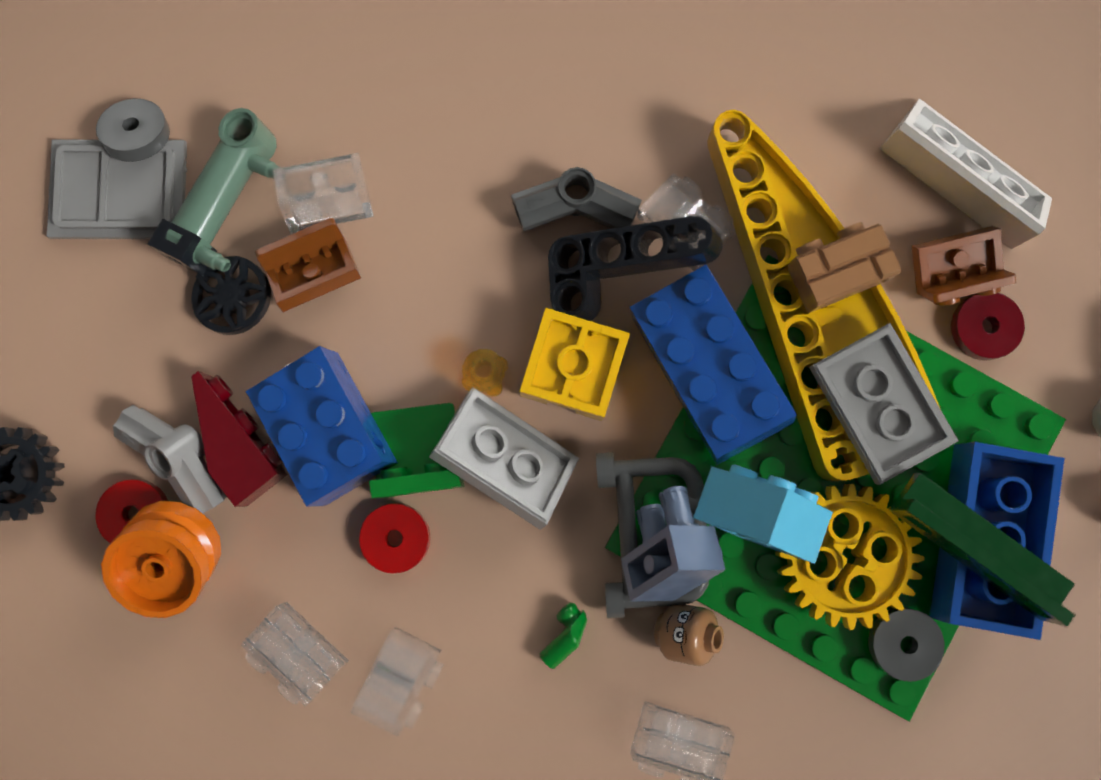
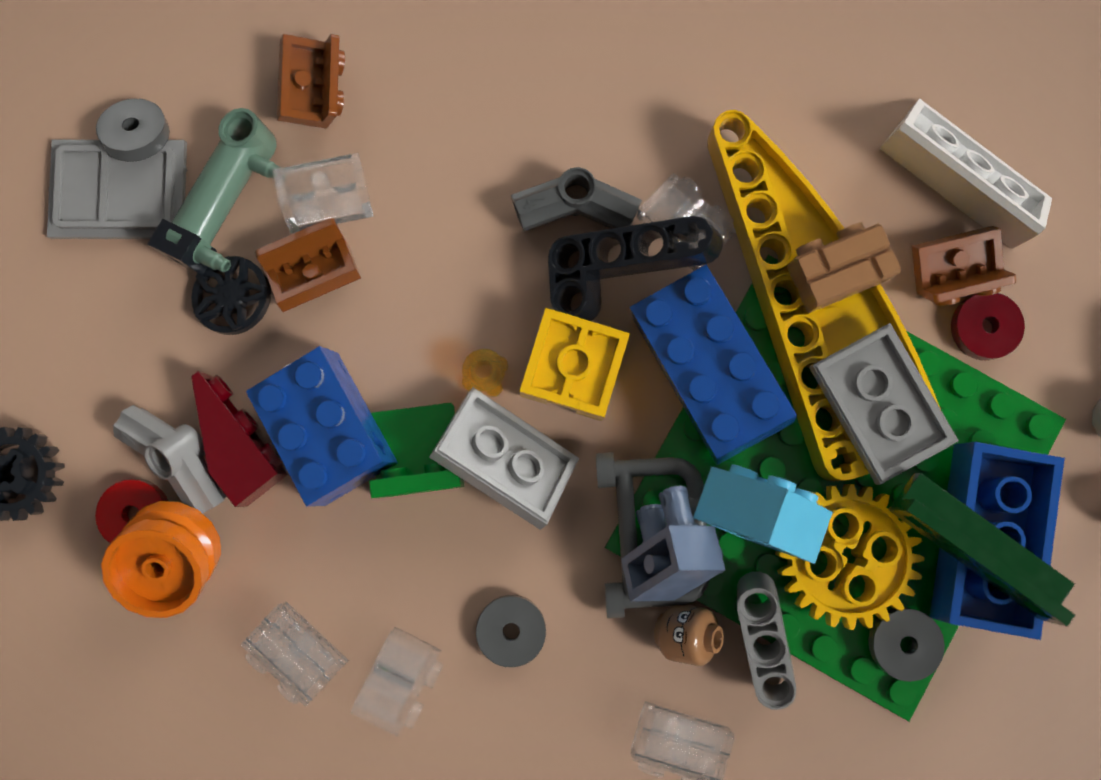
(309, 80): none -> dark orange bracket
(375, 542): red piece -> none
(505, 650): none -> dark grey piece
(570, 637): green arm -> none
(769, 659): none -> light grey beam

